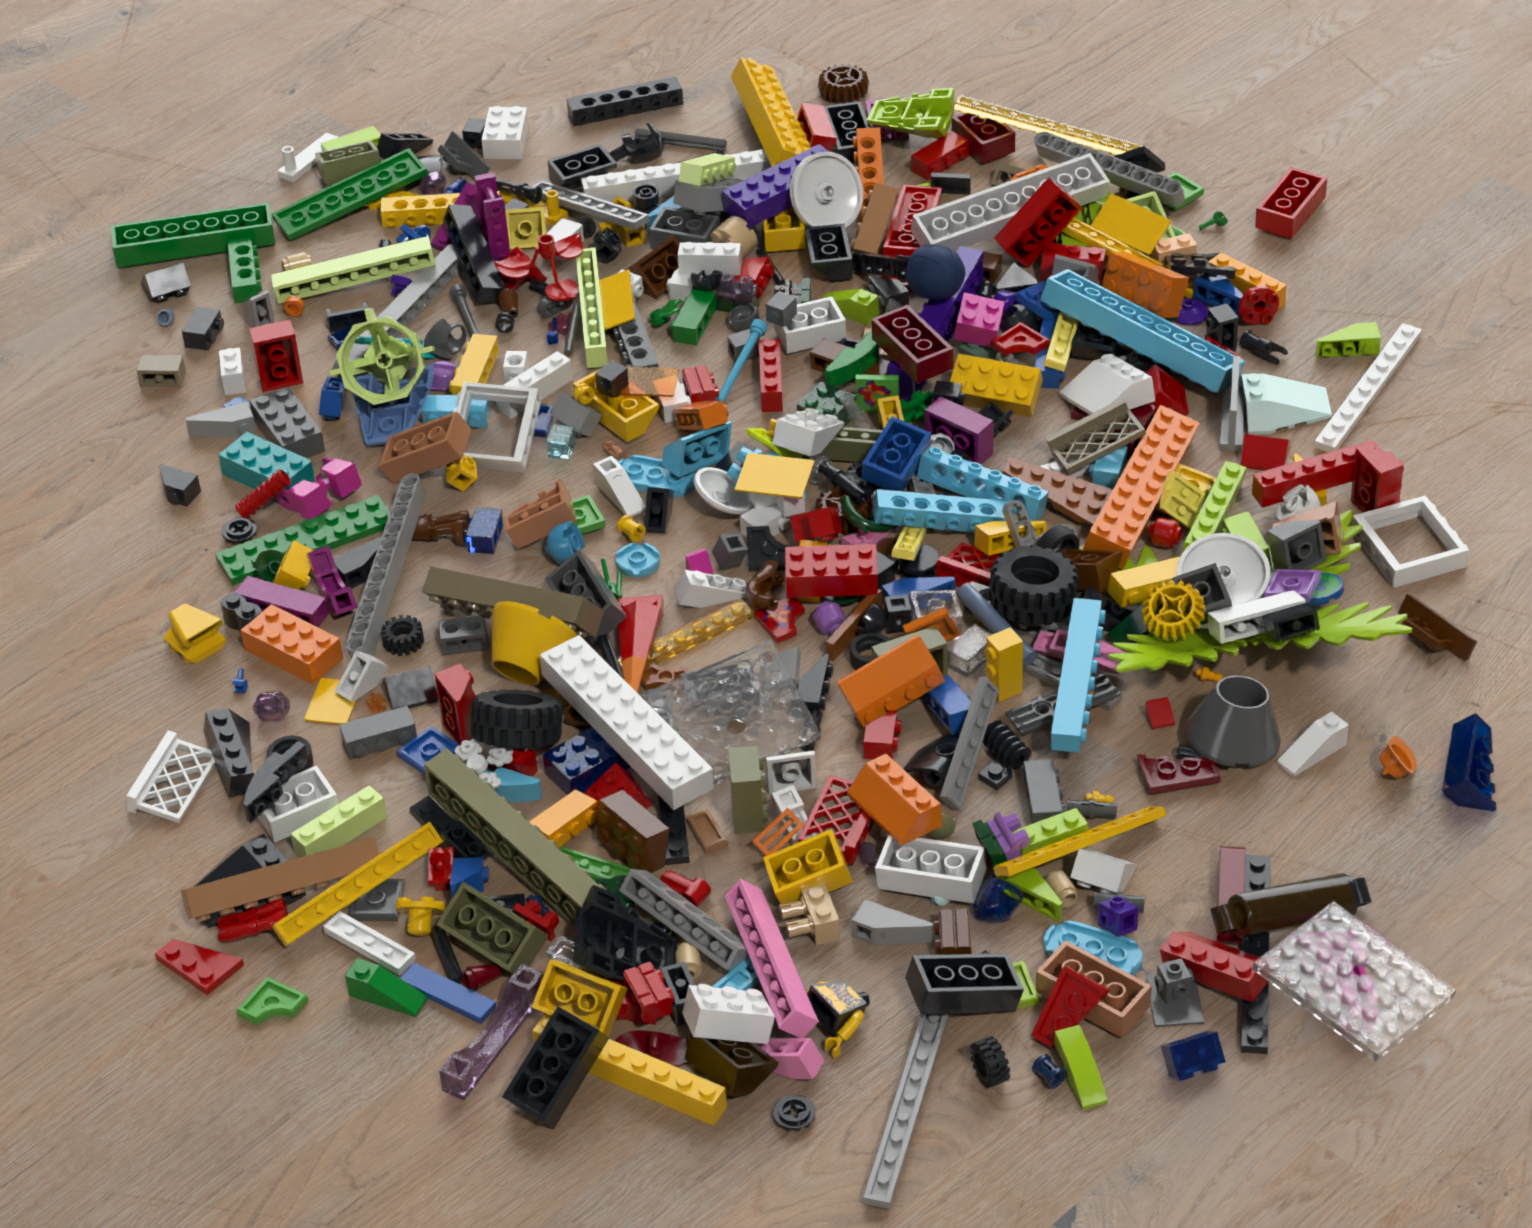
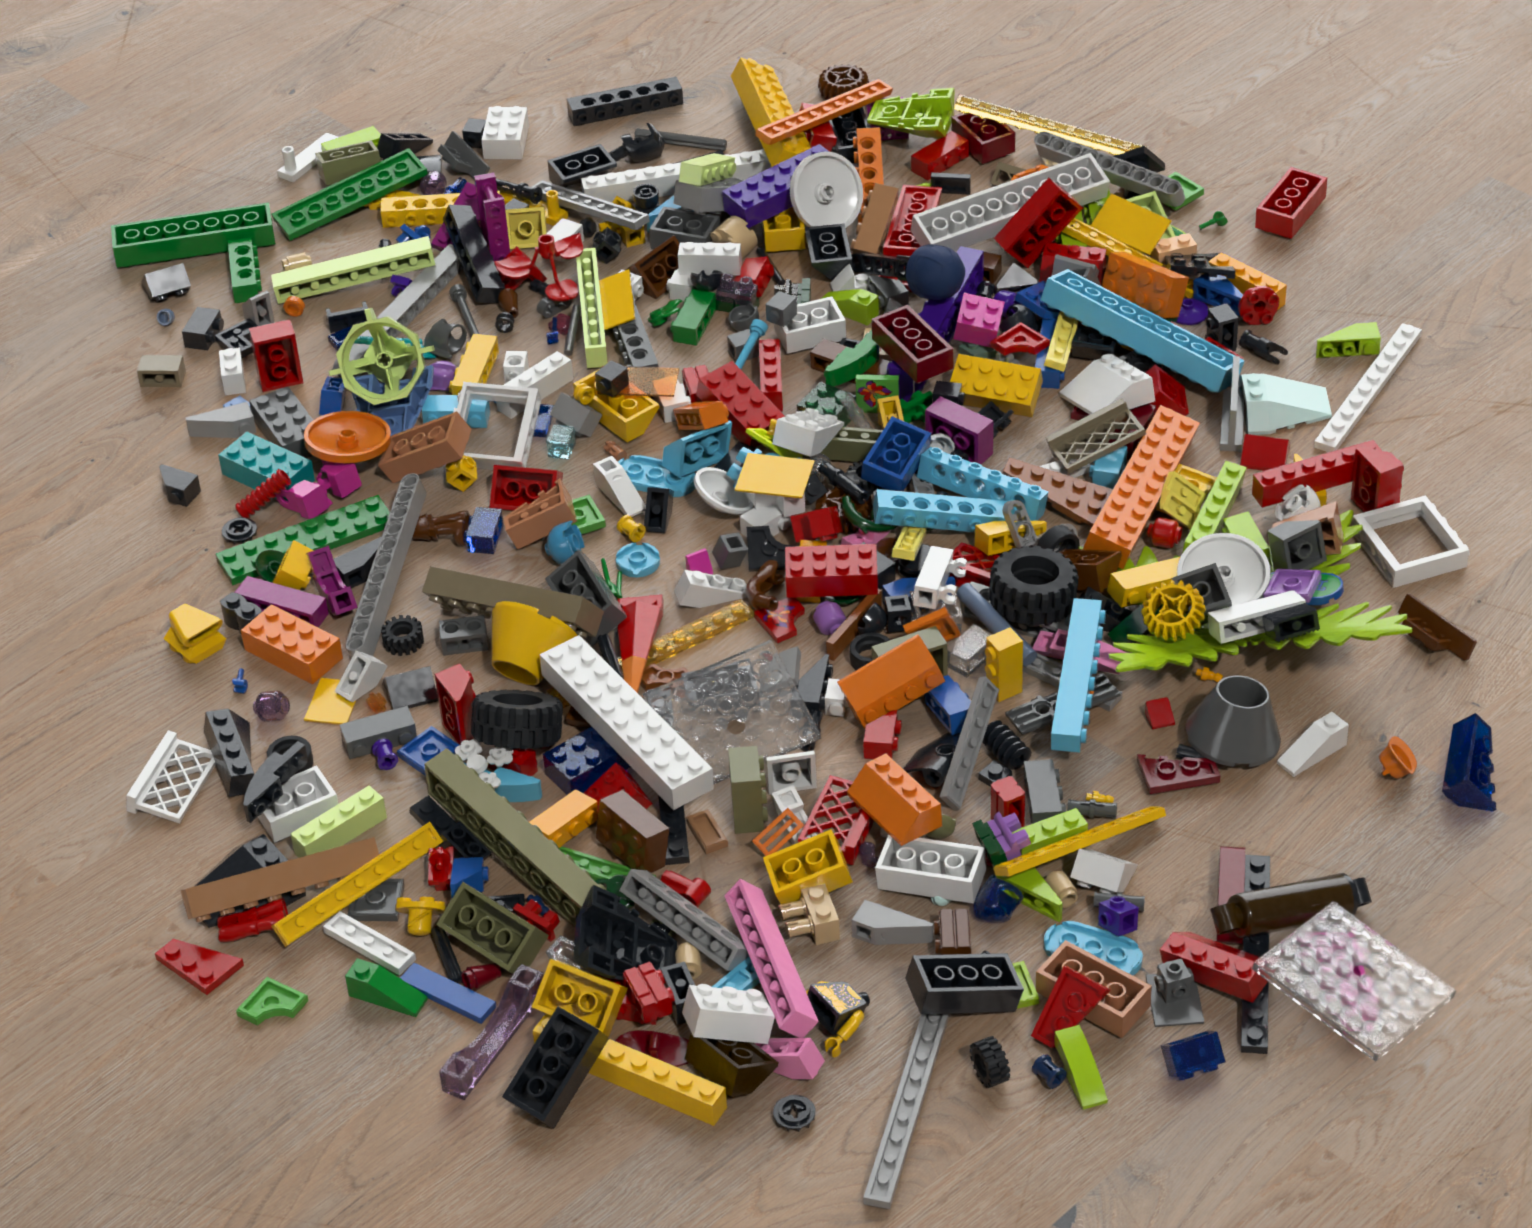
(237, 337): none -> black plate
(347, 437): none -> orange dish
(384, 753): none -> dark purple bush
(518, 485): none -> red slope
(743, 399): none -> red brick
(814, 489): none -> black brick
(823, 112): none -> orange plate
(834, 699): none -> white brick
(848, 281): none -> white slope
(933, 577): none -> white brick
(1008, 799): none -> red brick

